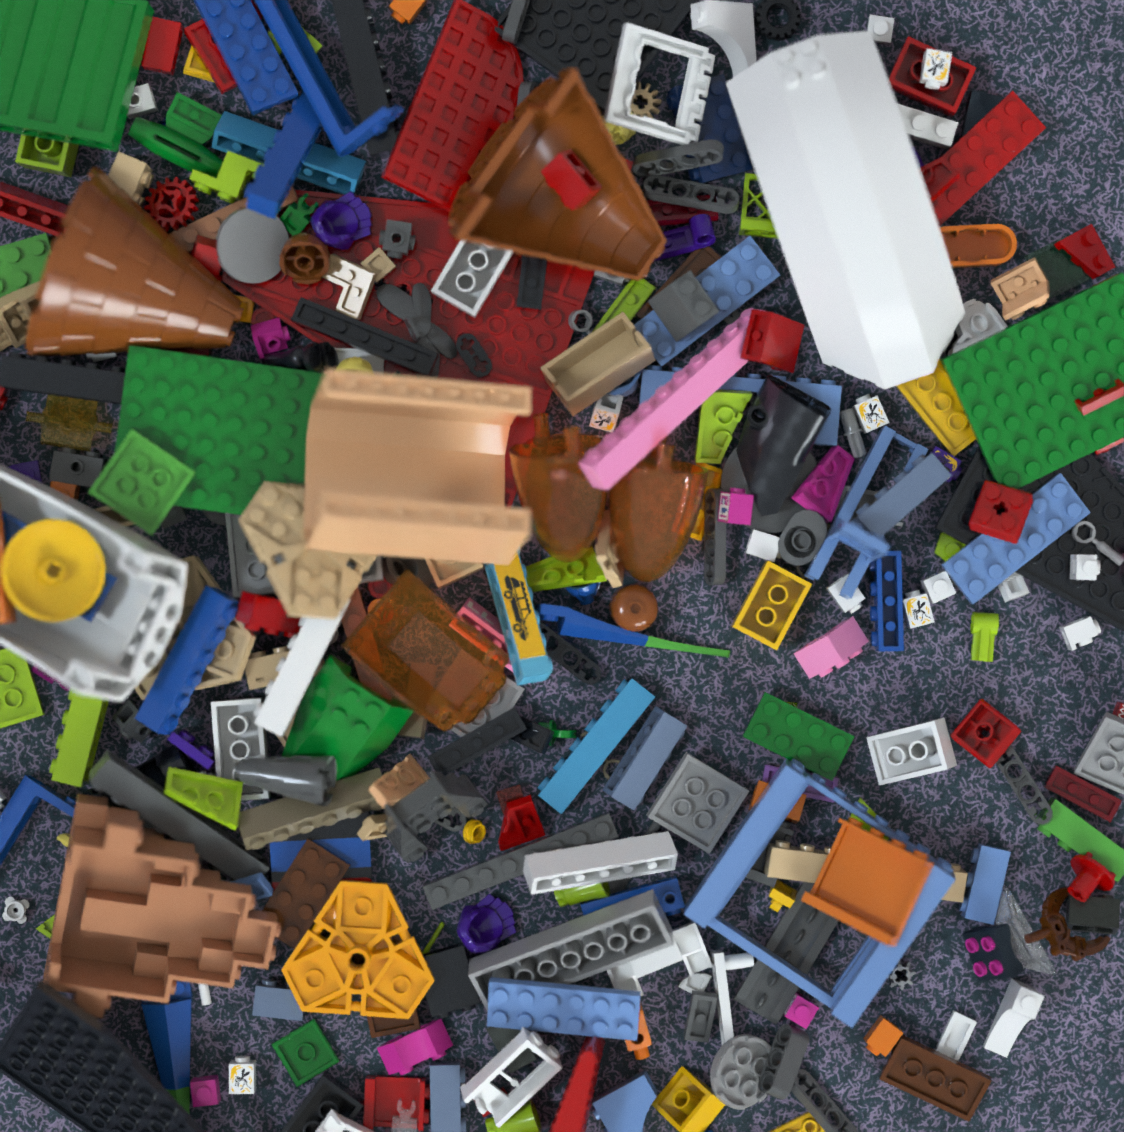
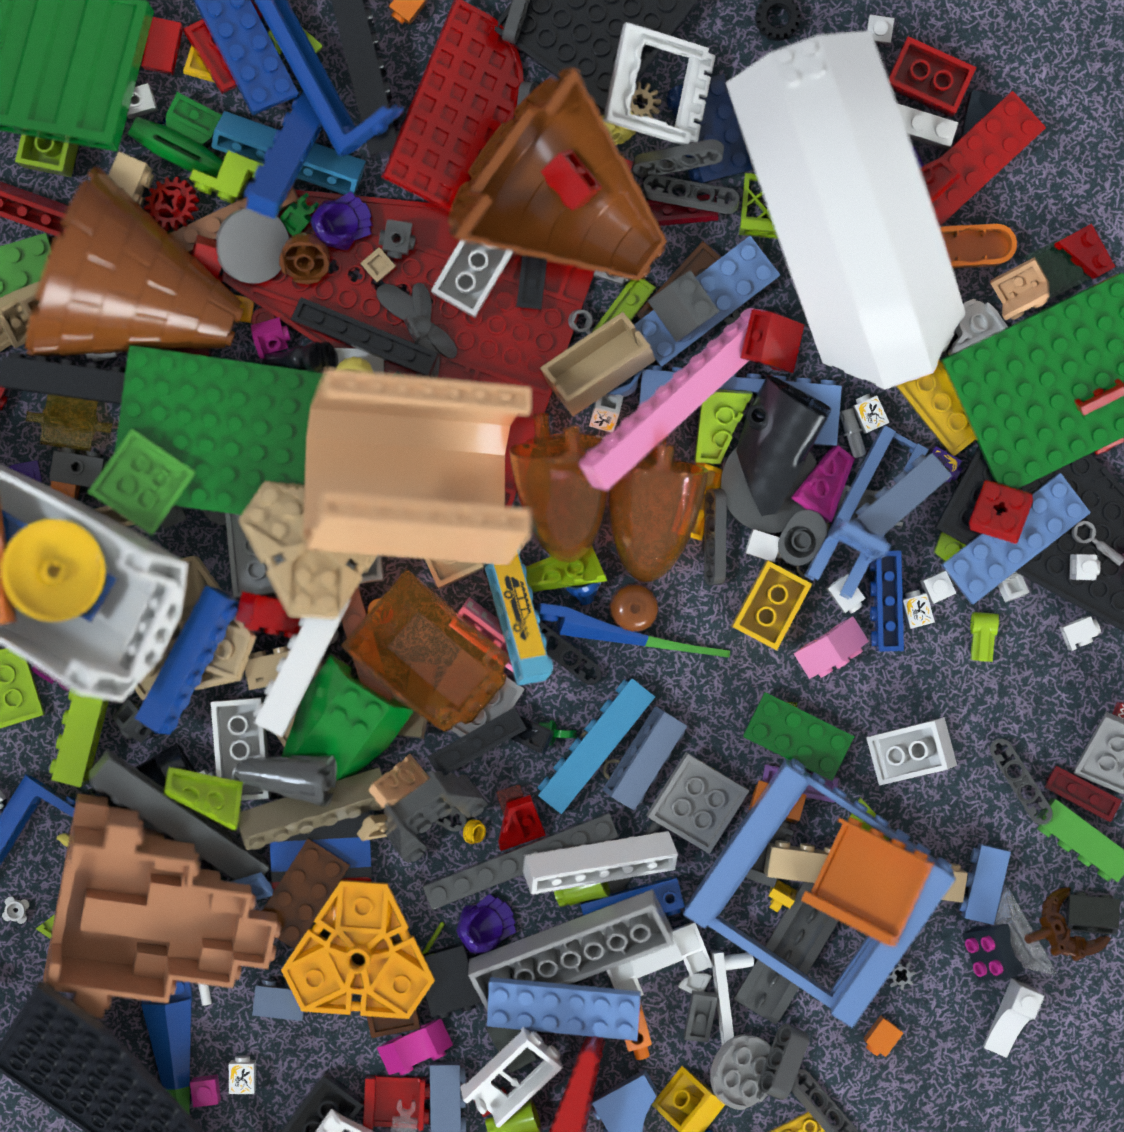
(185, 741): dark purple plate -> none
(305, 1052): green tile -> none
(356, 285): tan plate -> none
(379, 588): red tile -> none
(395, 566): dark grey piece -> none
(479, 352): black beam -> none
(607, 554): tan wing -> none
(689, 238): dark purple plate -> none
(731, 27): white arch -> none
(735, 507): dark pink brick -> none
(801, 1010): dark pink brick -> none
(935, 68): white brick -> none
(935, 1078): reddish brown plate -> none
(955, 1035): white tile -> none
(987, 718): red brick -> none
(1089, 876): red piece -> none

